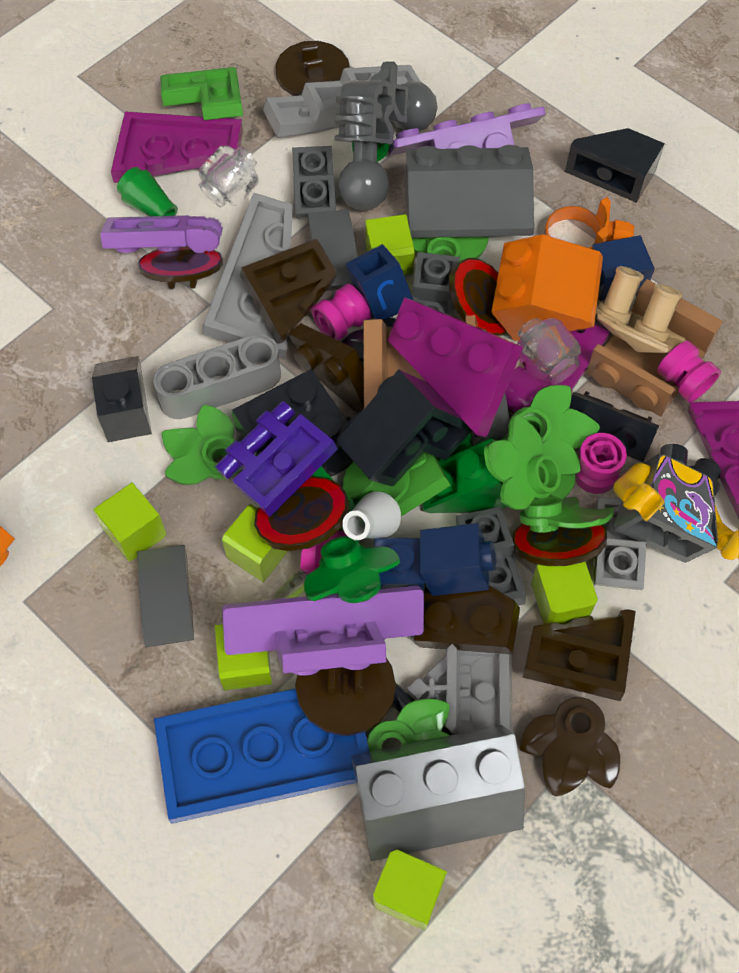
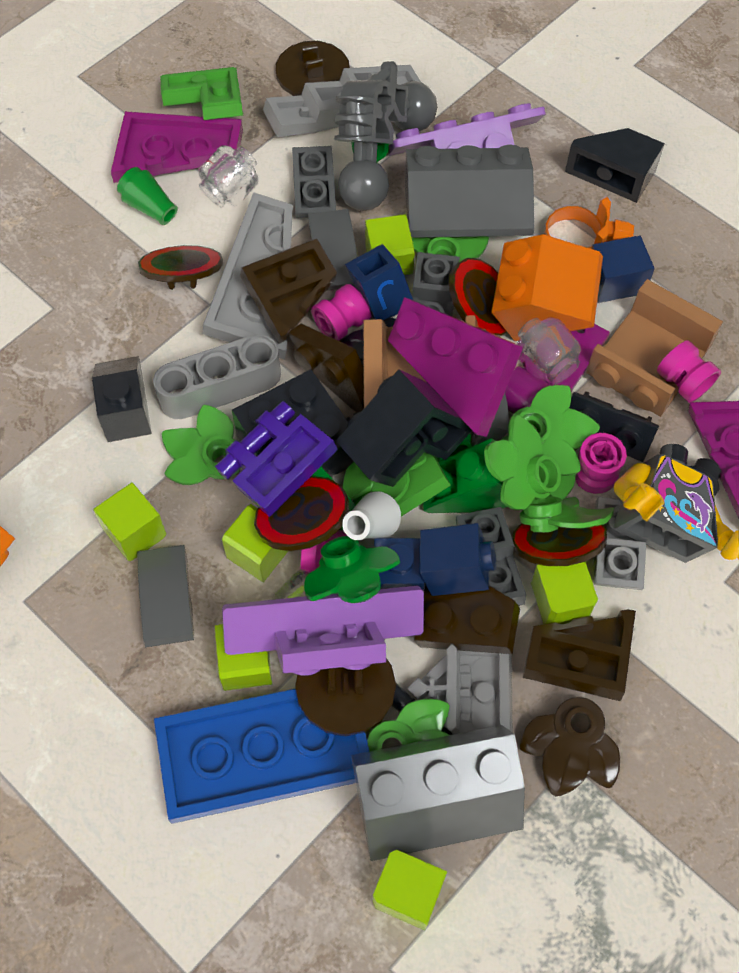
(164, 232): medium lavender hinge -> none
(641, 333): tan connector -> none

